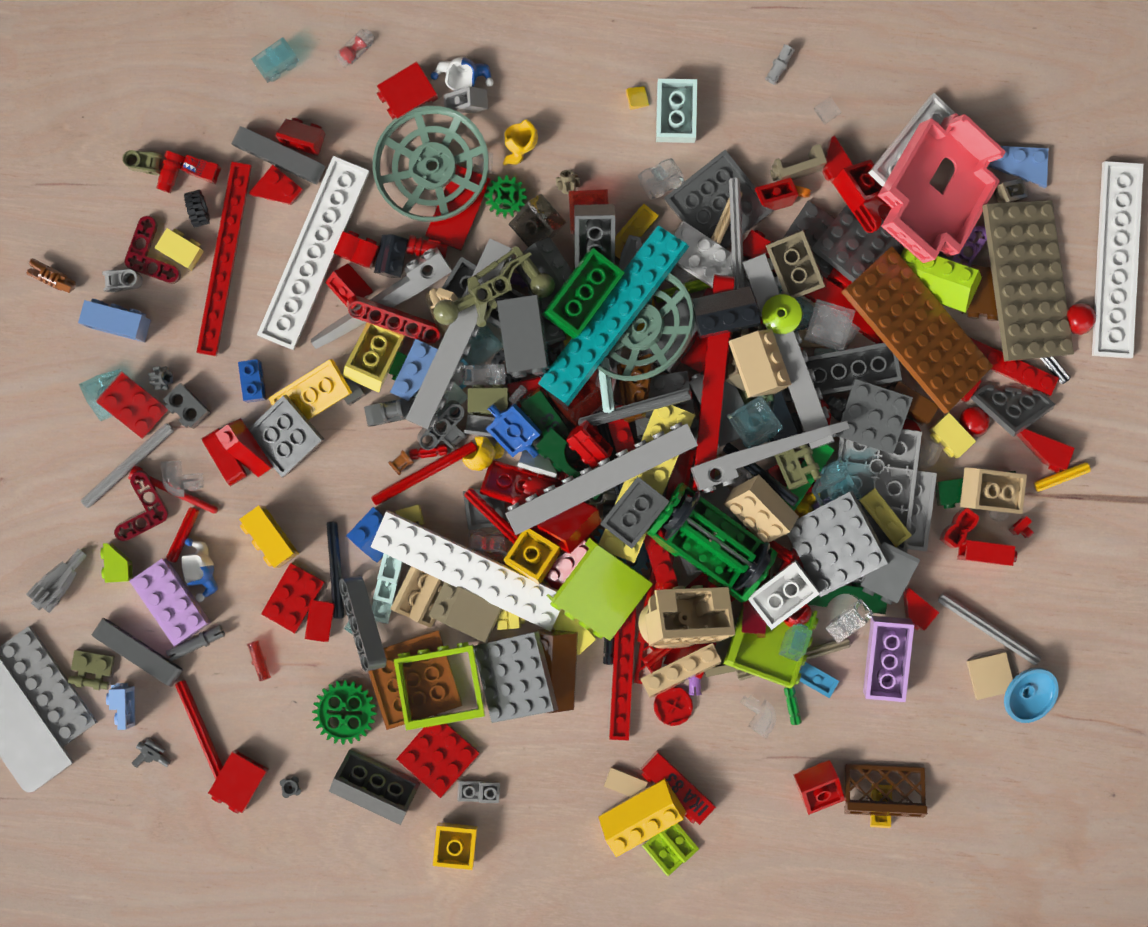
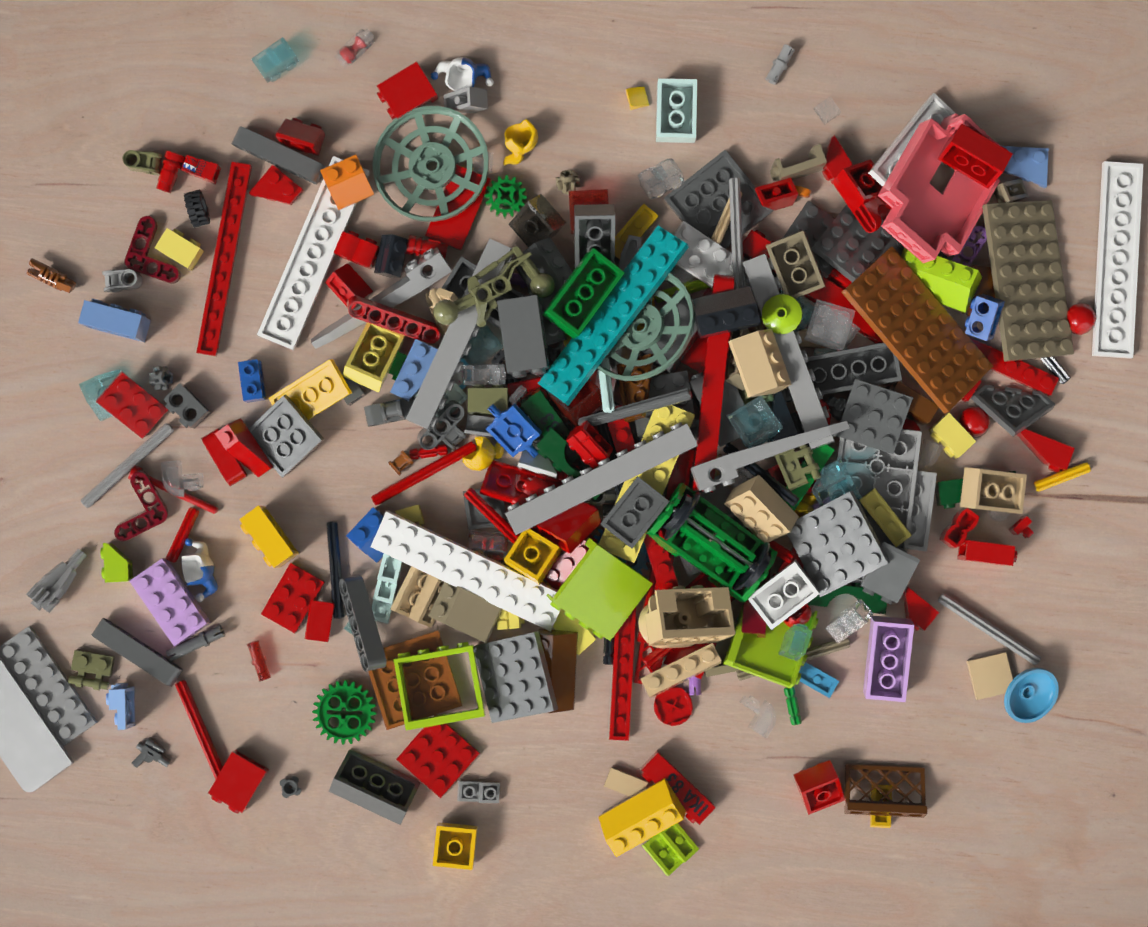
(347, 182): none -> orange slope
(975, 156): none -> red brick
(988, 319): none -> brick

